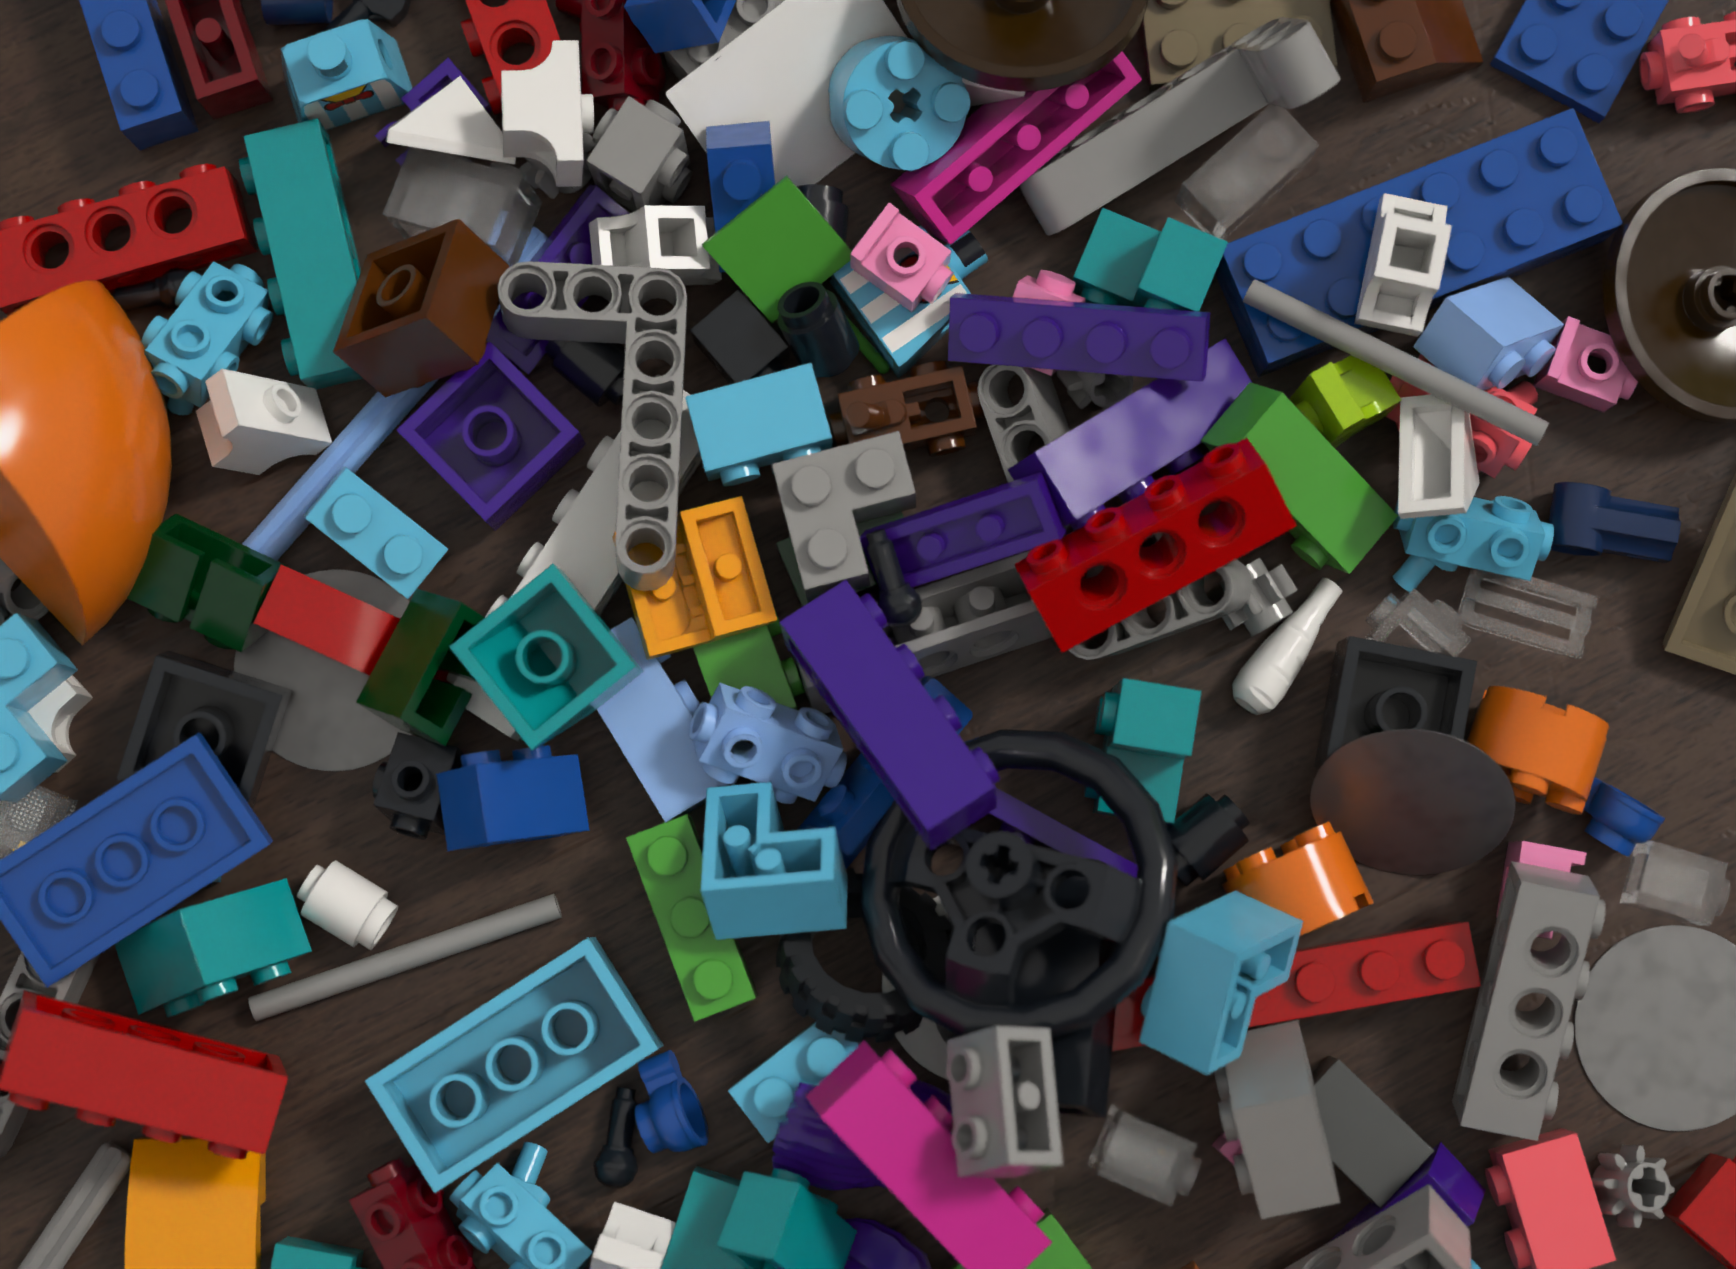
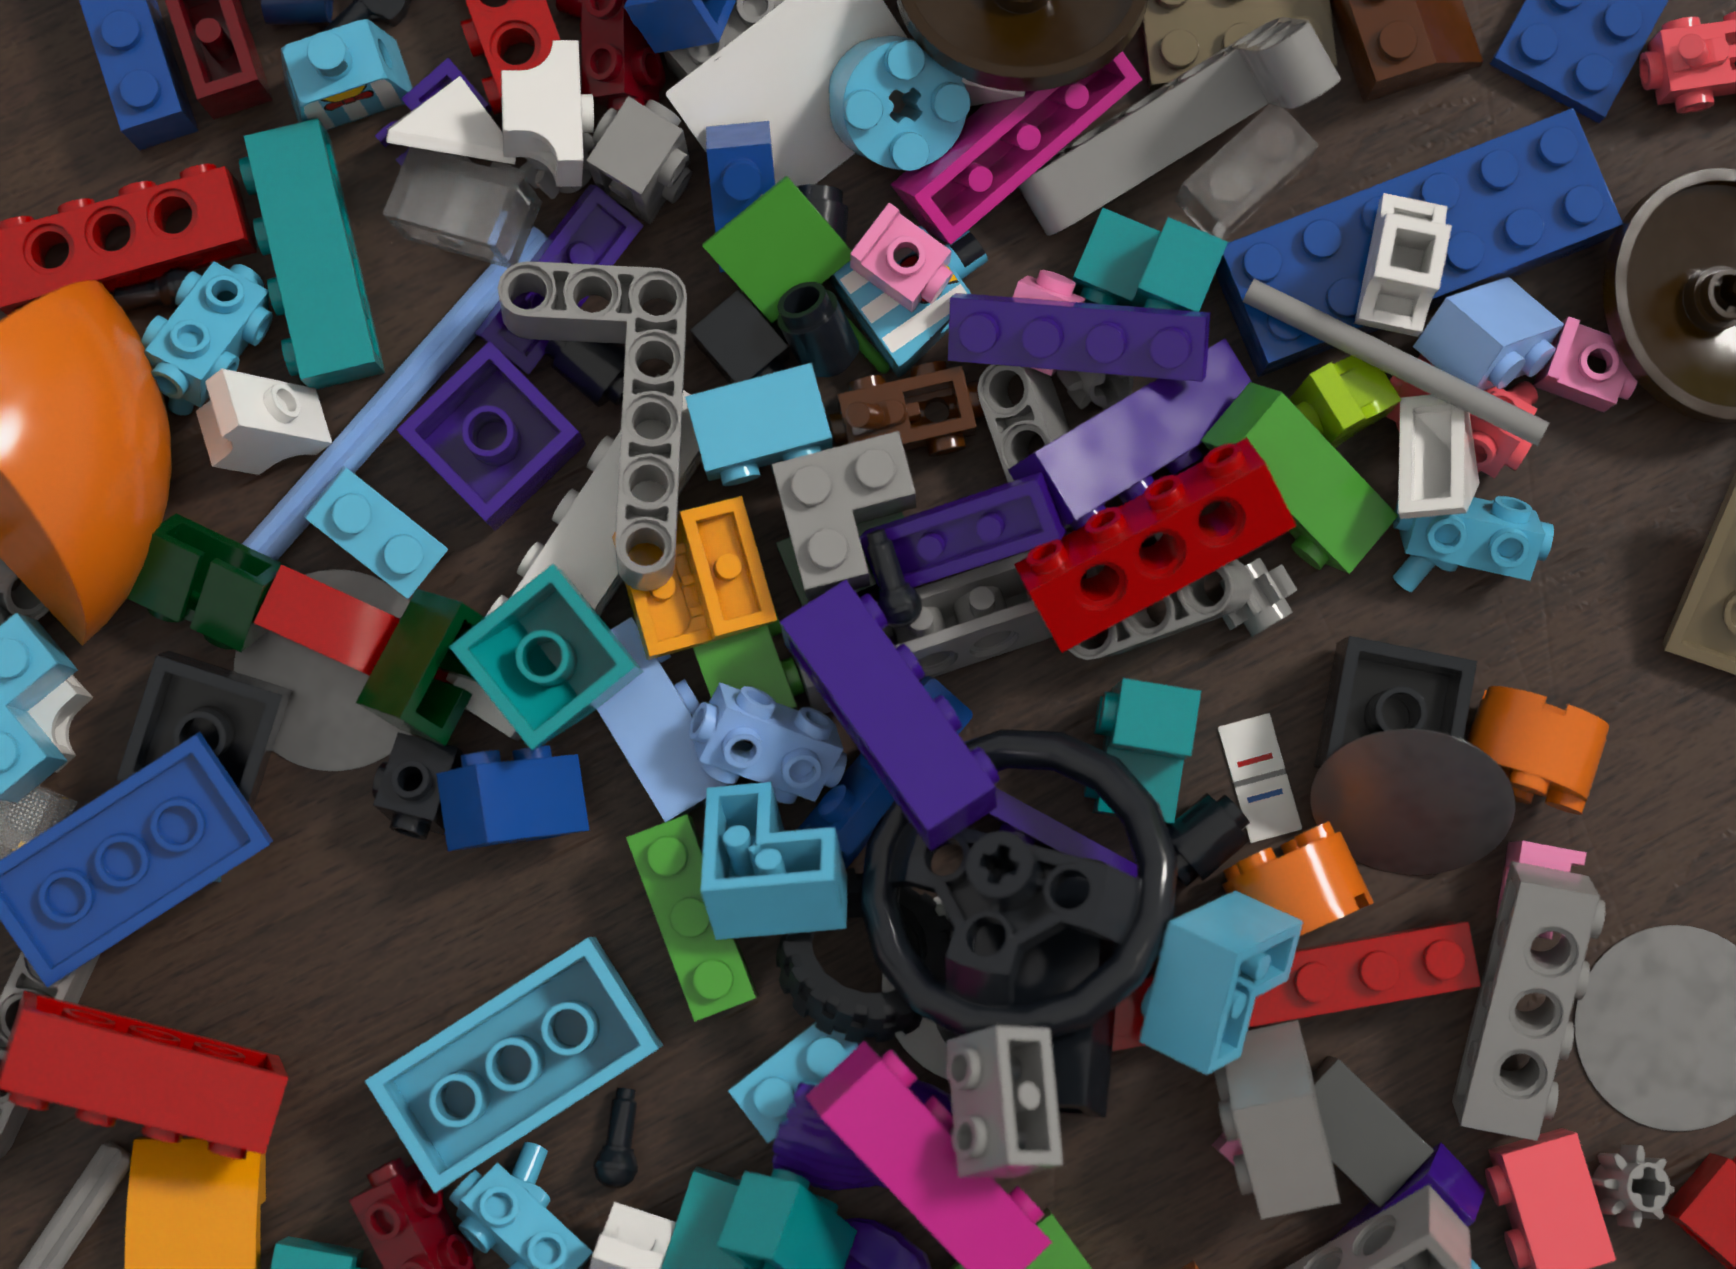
(210, 945): teal brick -> none
(346, 905): white brick -> none
(404, 957): light grey piece -> none
(421, 309): reddish brown brick -> none
(658, 239): white brick -> none
(673, 1113): blue piece -> none
(1144, 1156): clear brick -> none
(1260, 777): none -> white sticker
(1280, 657): white piece -> none
(1431, 624): clear bracket -> none
(1578, 624): clear tile -> none
(1595, 522): dark blue piece -> none
(1619, 818): blue piece -> none
(1676, 884): clear brick -> none

